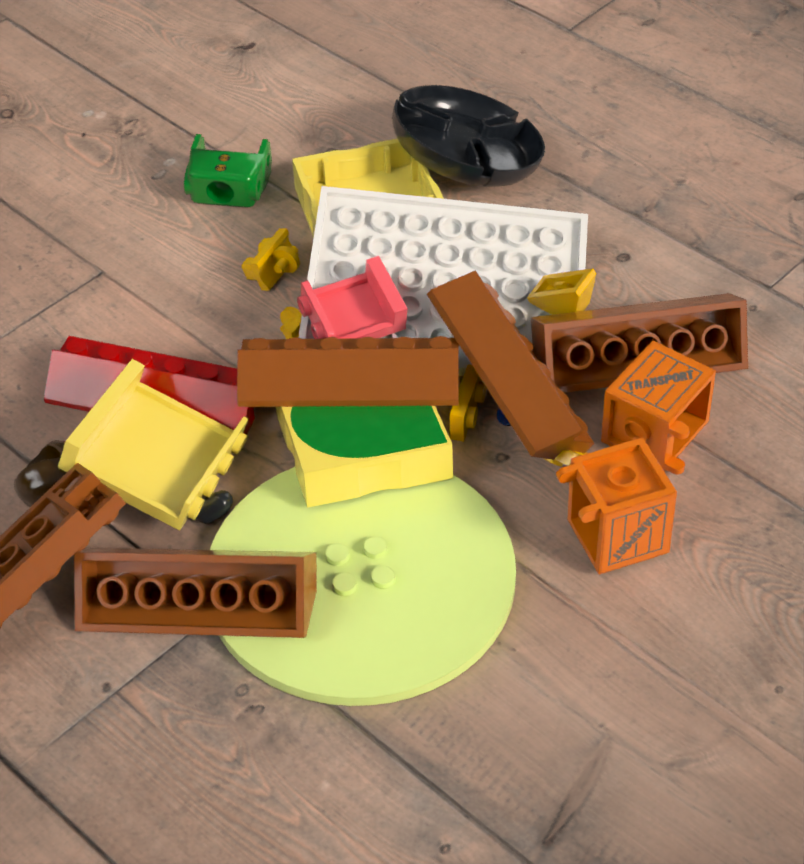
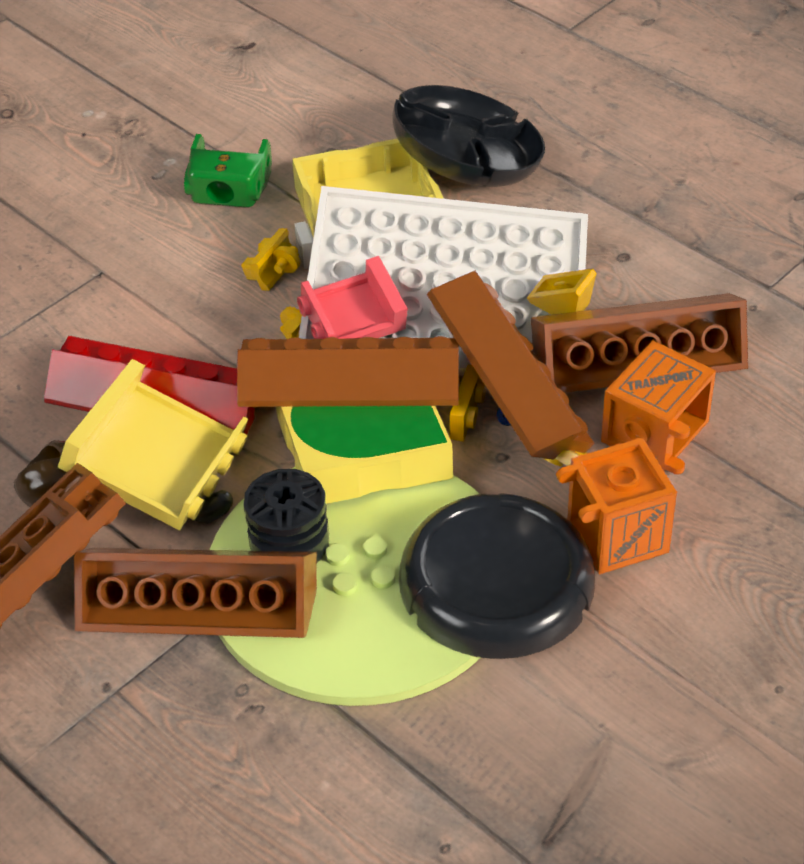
(287, 513): none -> black wheel
(304, 242): none -> white tile
(497, 576): none -> black piece

